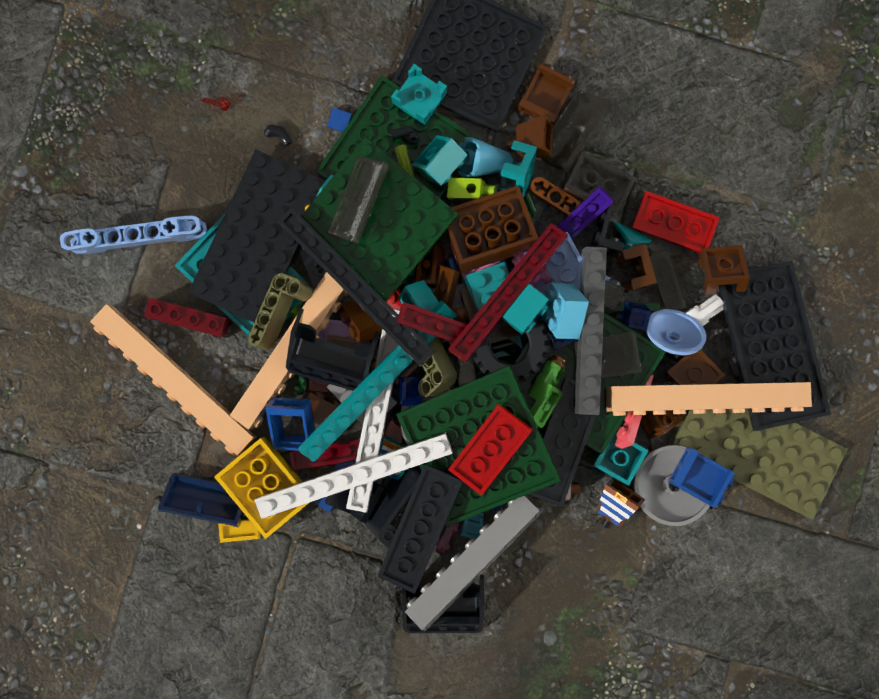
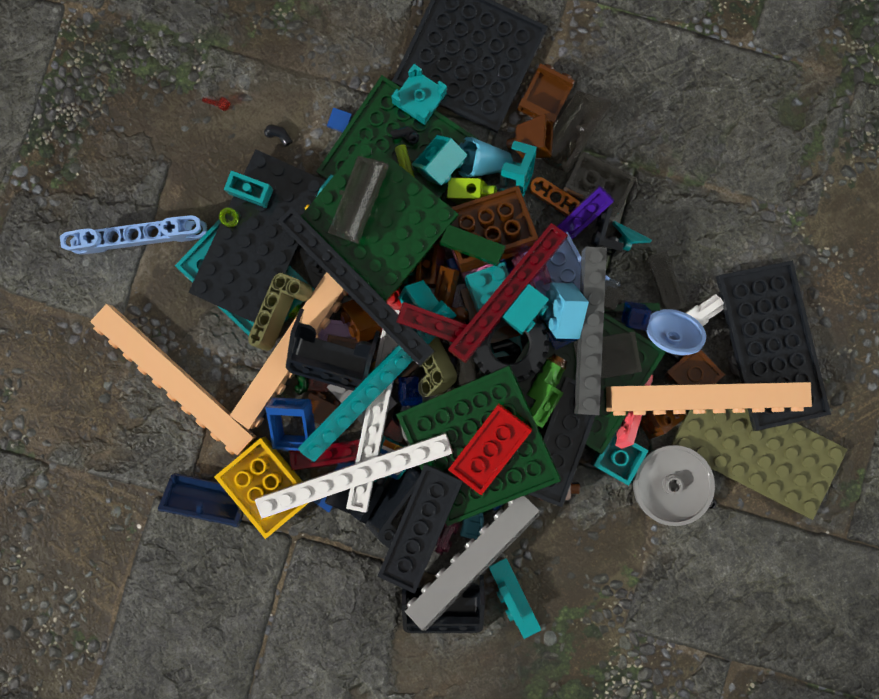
(187, 317): dark red brick -> none
(226, 211): none -> clear neon green bush
(245, 531): yellow tile -> none
(248, 189): none -> teal brick
(473, 245): none -> dark green tile
(513, 596): none -> teal bracket
(530, 205): dark green arm -> none
(617, 503): torso -> none
(642, 267): reddish brown panel -> none
(674, 222): red plate -> none
(701, 477): blue panel -> none
(724, 267): reddish brown panel -> none

